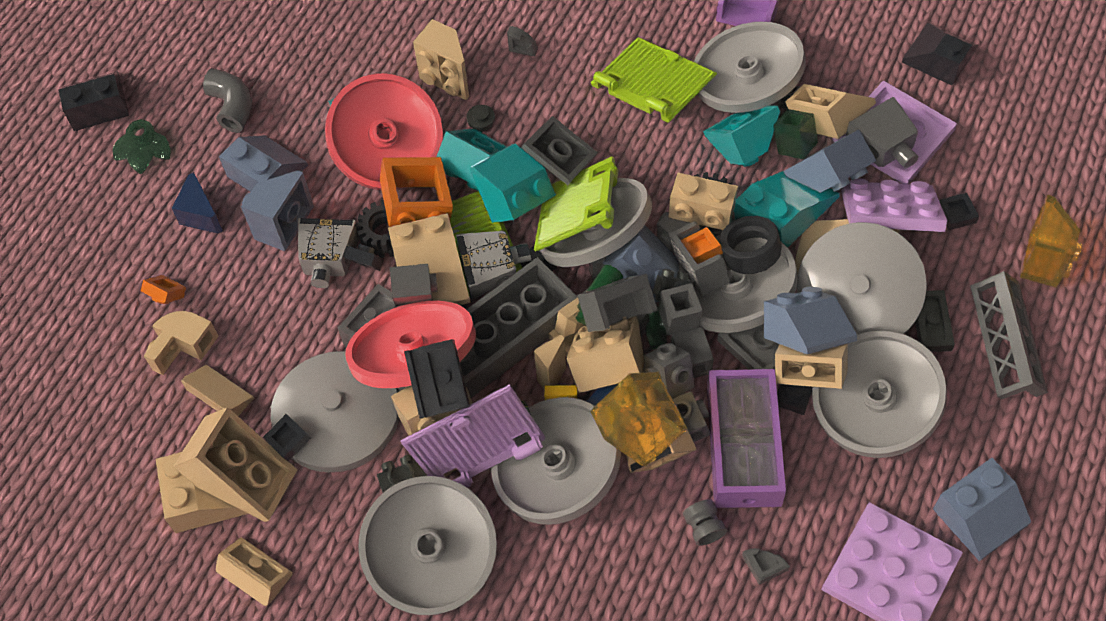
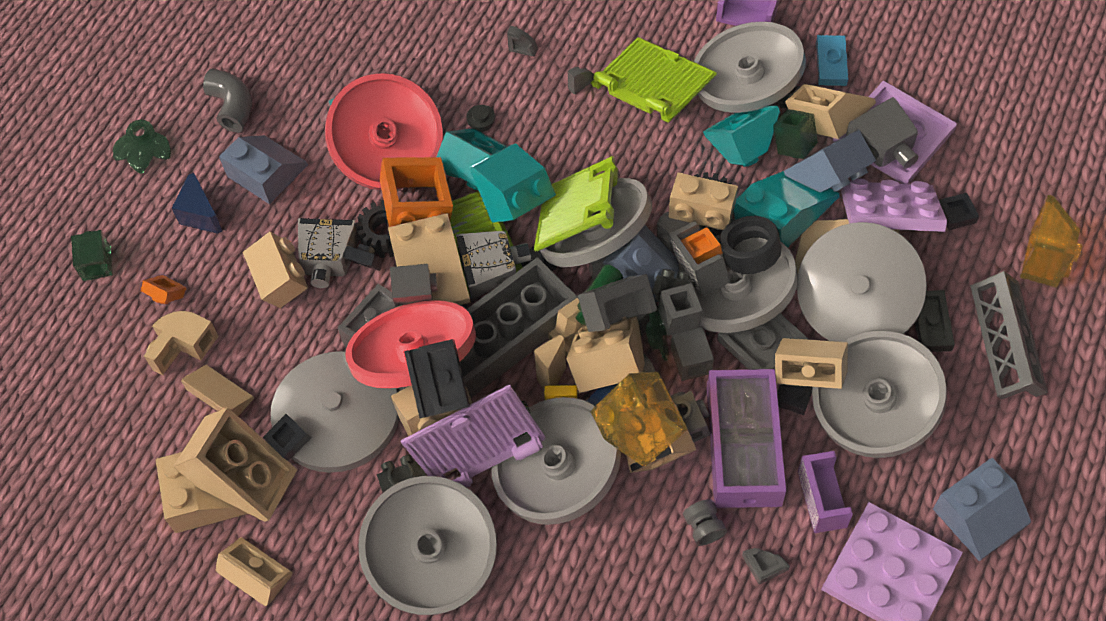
(91, 255): none -> clear green brick
(94, 101): black slope -> none
(275, 207): sand blue slope -> none
(275, 269): none -> tan brick
(441, 59): tan slope -> none
(559, 150): dark grey slope -> none
(579, 79): none -> dark grey tile
(673, 367): dark grey brick -> none
(807, 321): sand blue slope -> none
(823, 492): none -> medium lavender panel
(832, 60): none -> dark azure plate
(939, 53): black slope -> none

